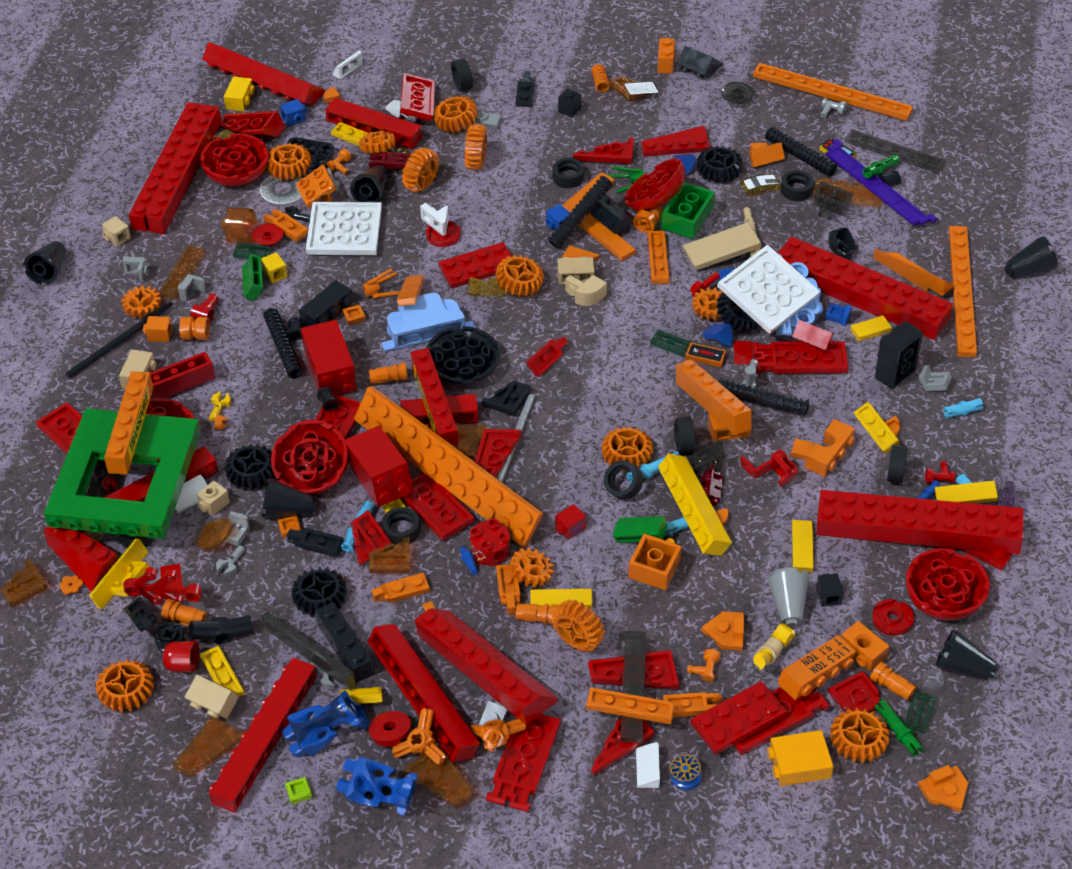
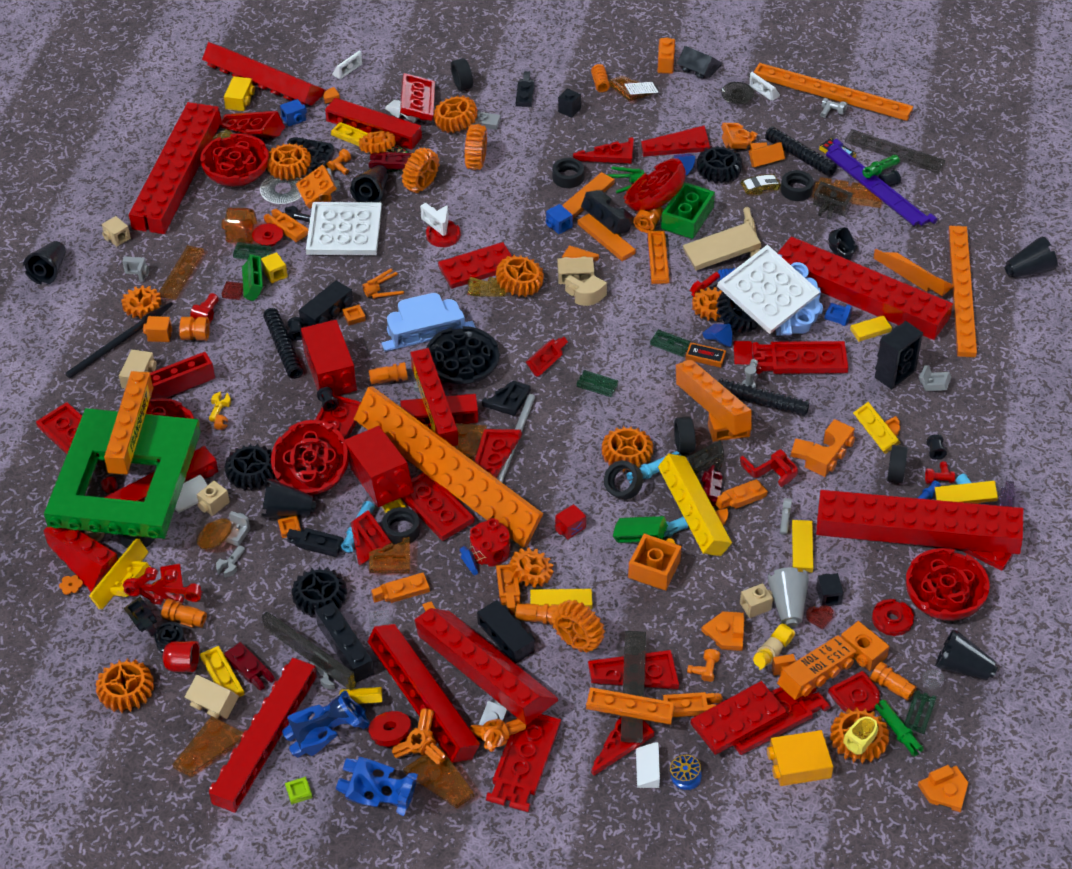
(23, 585): clear orange wing -> none
(189, 286): light grey bracket -> none
(220, 629): black piece -> none
(232, 290): none -> clear red tile
(248, 665): none -> dark red hinge
(410, 290): orange tile -> none
(506, 631): none -> black brick
(579, 213): black piece -> none
(599, 382): none -> clear green tile
(737, 137): none -> orange plate
(741, 495): none -> orange hinge
(756, 600): none -> tan brick
(763, 87): none -> white slope
(782, 662): none -> orange tile
(785, 516): none -> light grey bar
(812, 335): tile -> none
(819, 616): none -> clear red tile
(861, 735): none -> light yellow rock
(935, 443): none -> black bush
(963, 408): medium azure pin -> none

